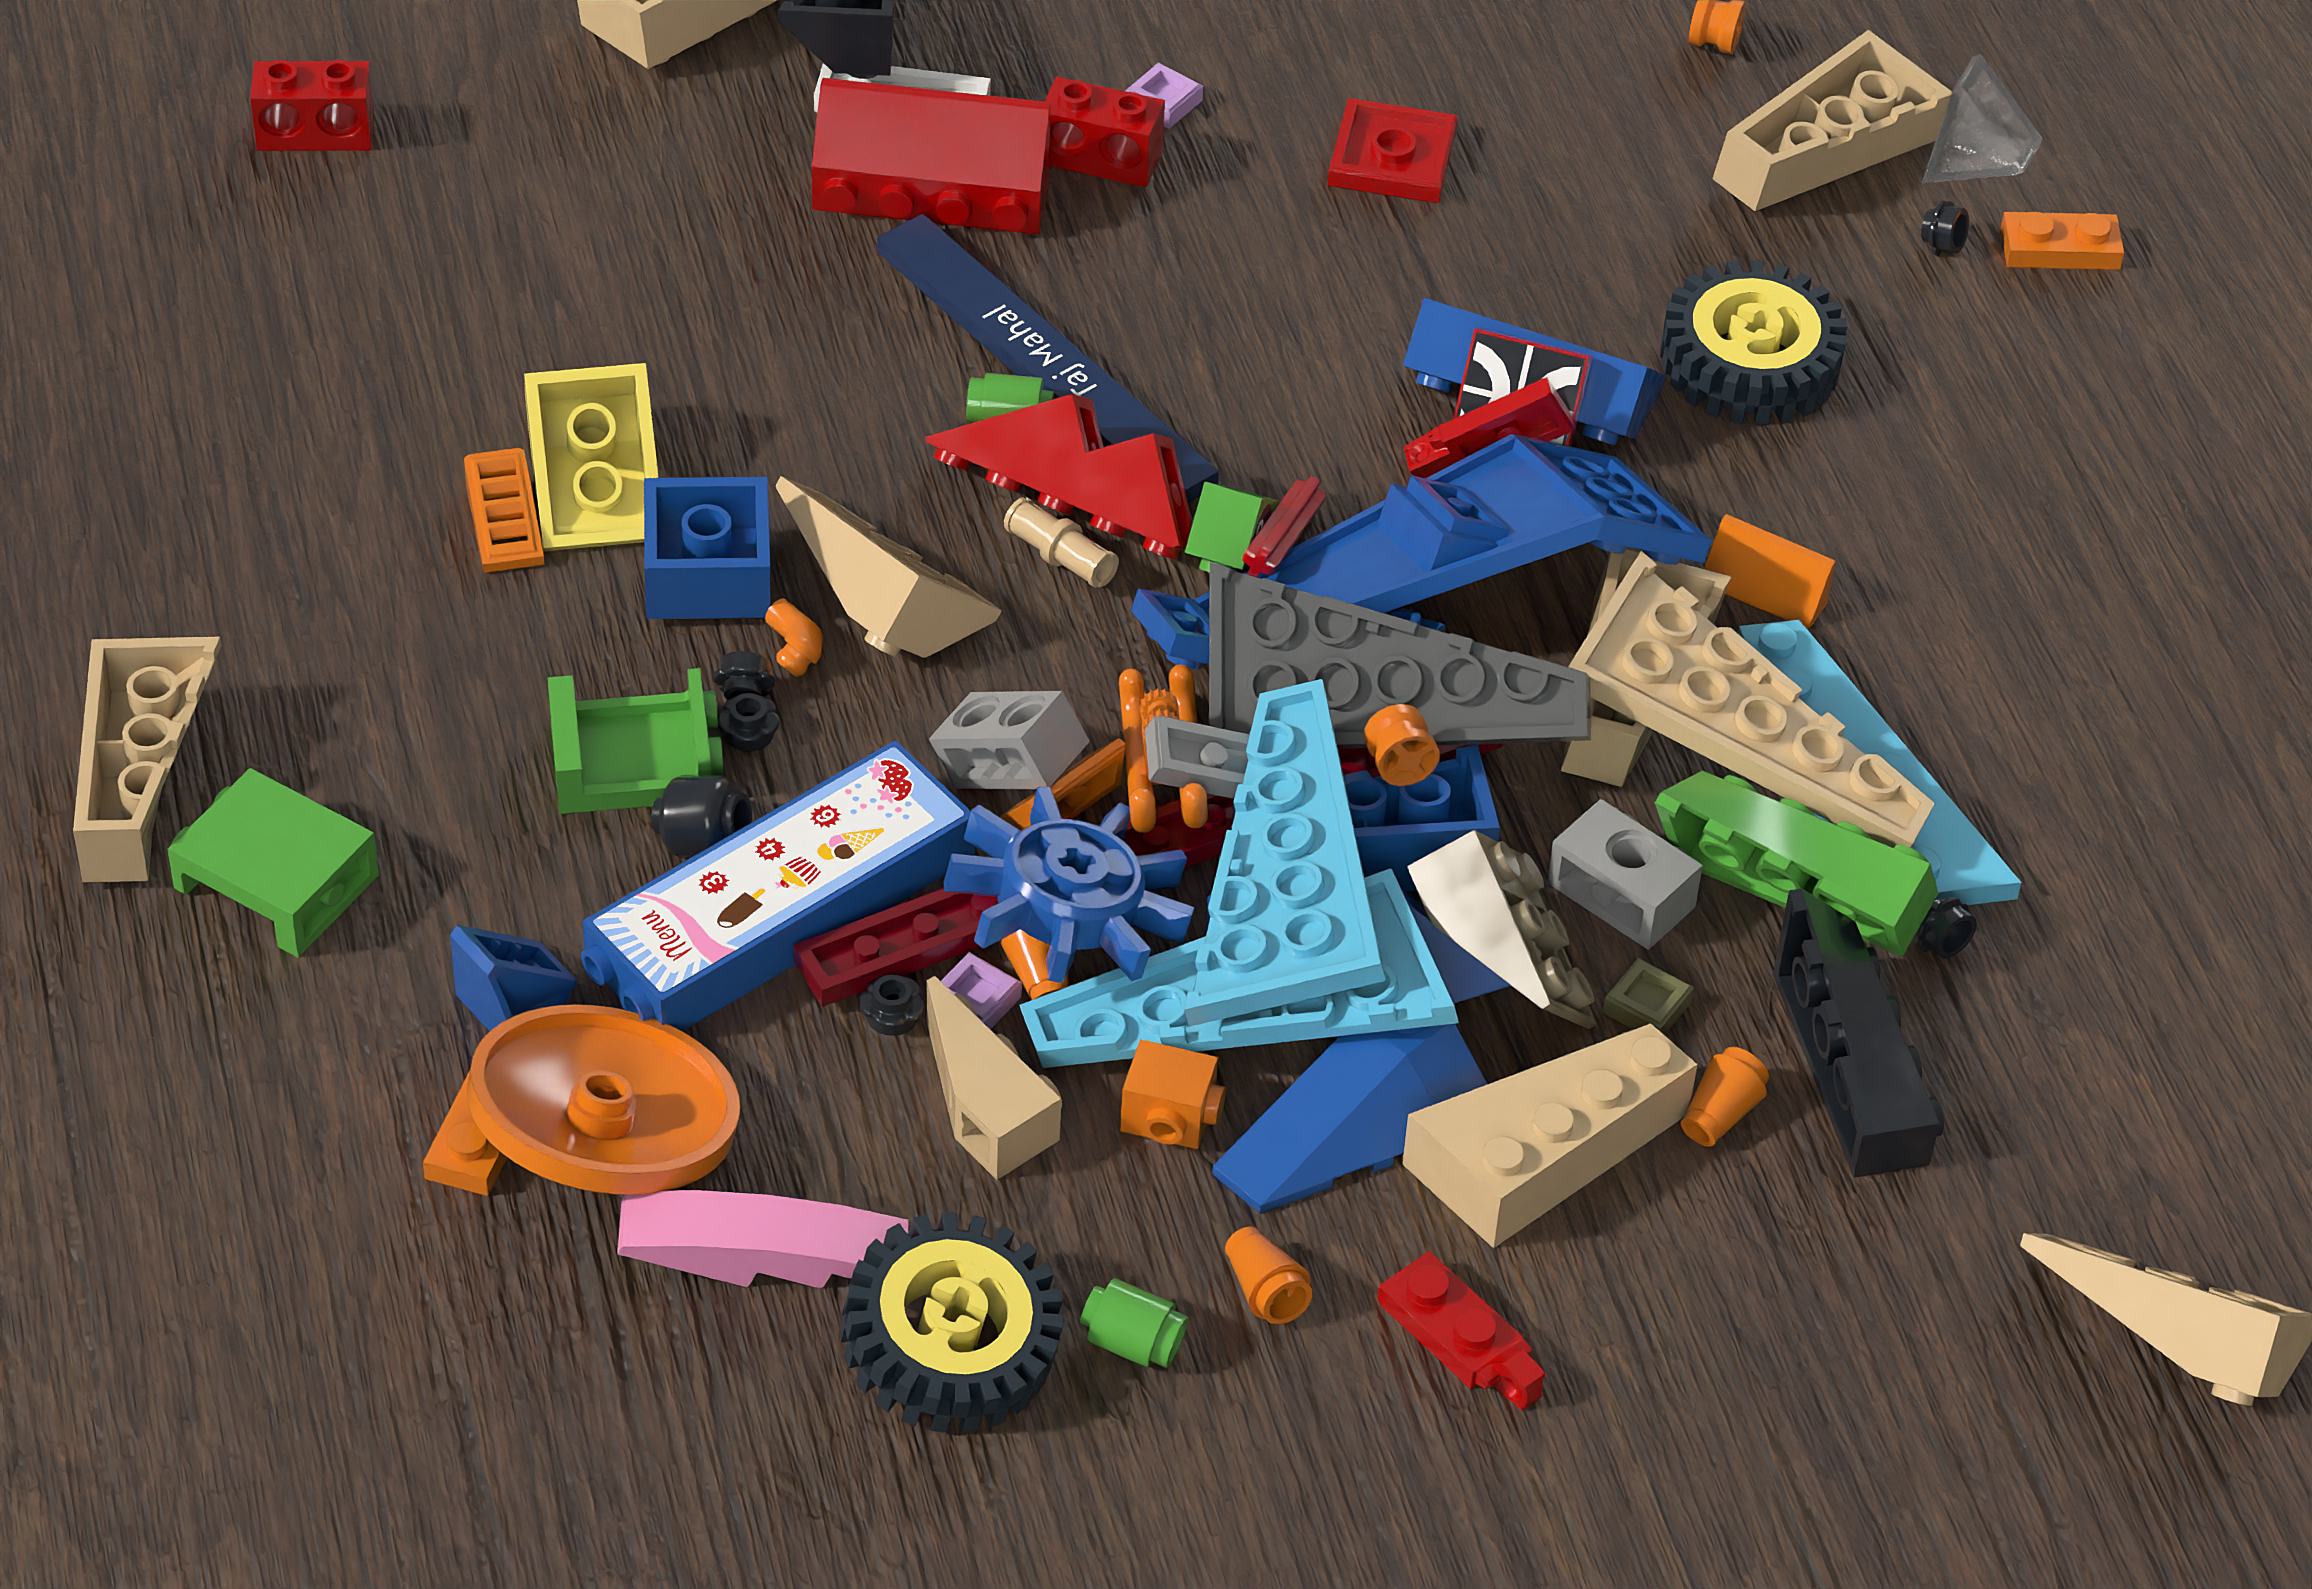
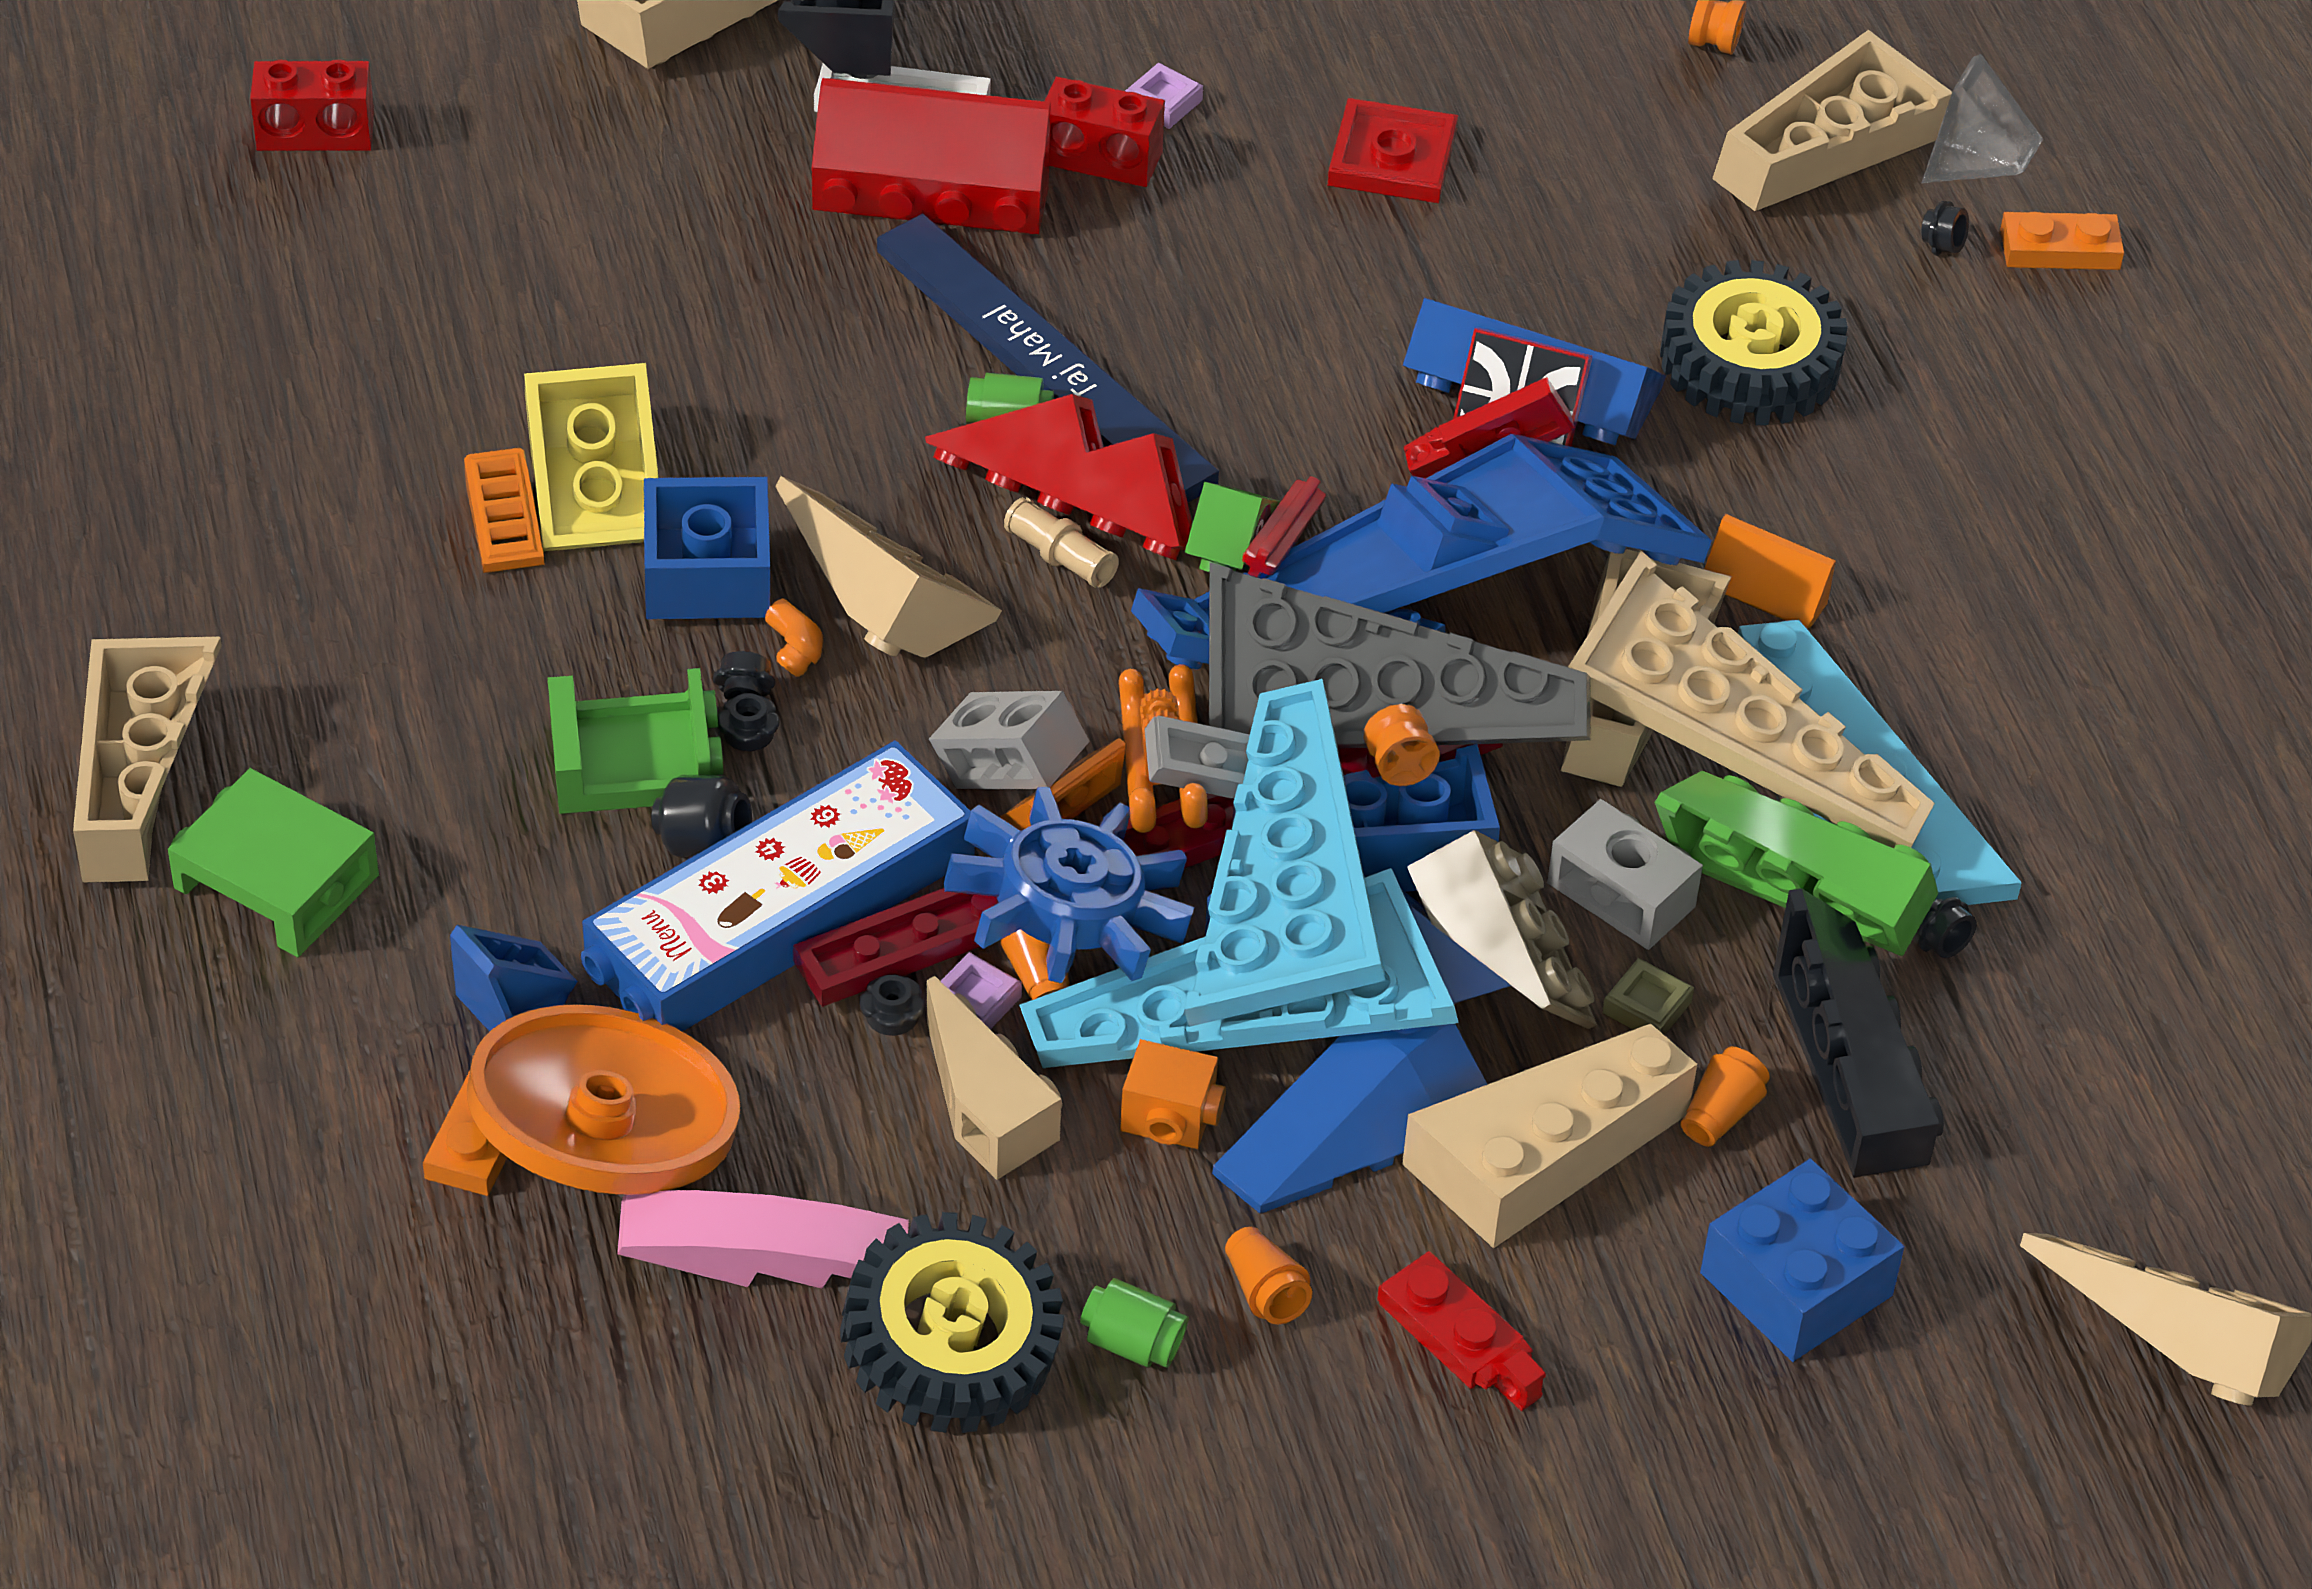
(1801, 1259): none -> blue brick

